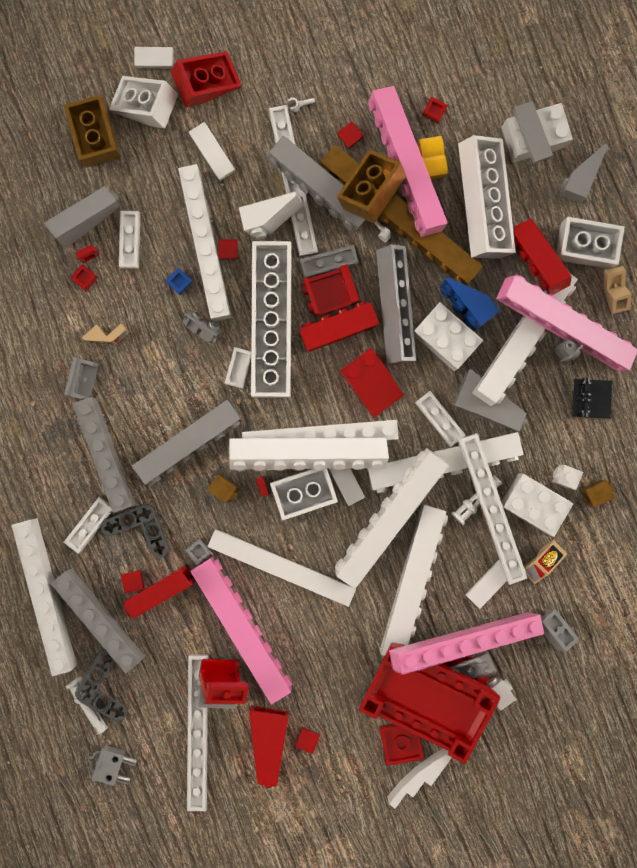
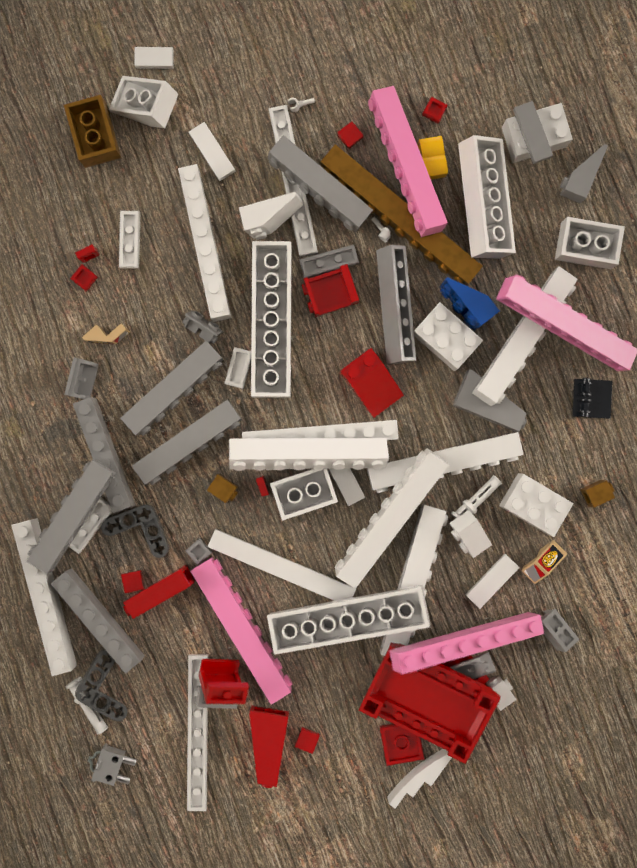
(71, 516): none -> light grey brick
(83, 216): light grey slope -> none
(171, 389): none -> light grey brick
(179, 281): blue plate -> none
(205, 78): red slope -> none
(228, 249): red tile -> none
(338, 327): red brick -> none
(348, 619): none -> white brick
(371, 186): pearl gold brick -> none
(440, 419): white tile -> none
(470, 533): none -> white brick
(492, 508): white tile -> none
(540, 258): red brick -> none
(567, 351): light grey hinge -> none
(567, 477): white brick -> none
(616, 292): tan slope -> none

